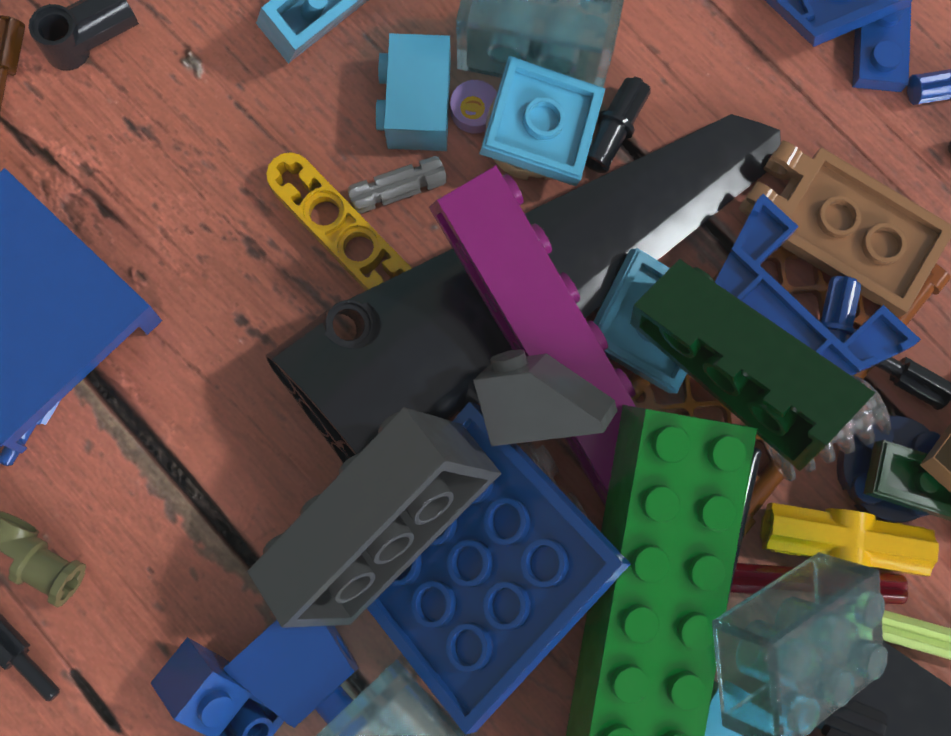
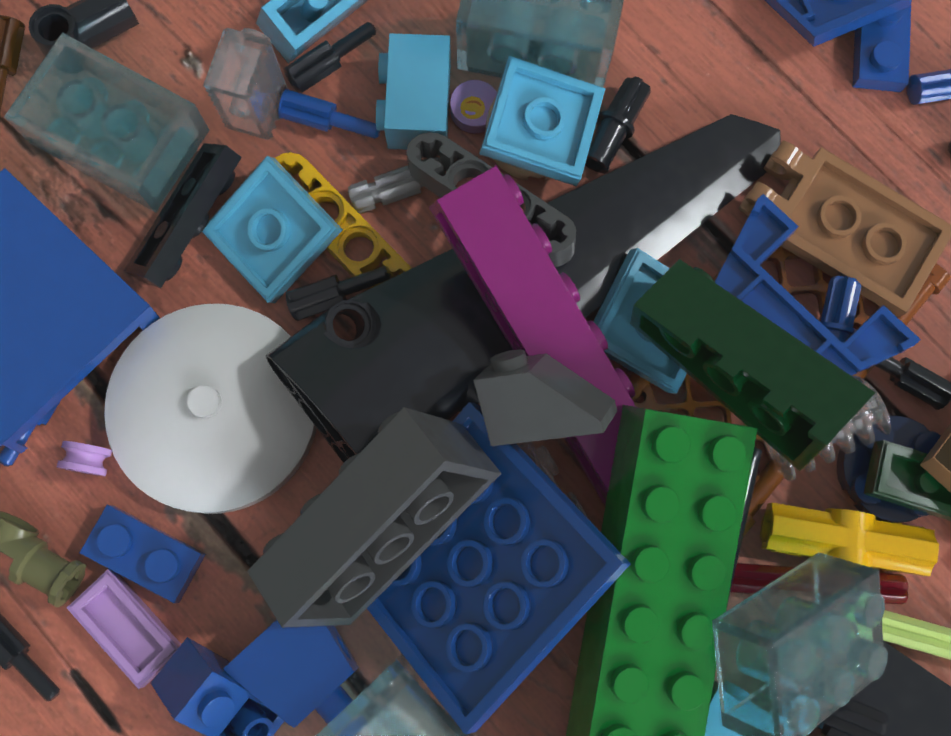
(84, 458): none -> lavender bush
(108, 122): none -> clear light blue brick
(125, 628): none -> lavender tile
(142, 553): none -> blue plate
(183, 215): none -> black plate
(204, 413): none -> white dish
(246, 82): none -> clear brick
(271, 229): none -> medium azure tile
(321, 114): none -> blue axle
(325, 59): none -> black axle
(325, 293): none -> black axle
(463, 164): none -> dark grey beam

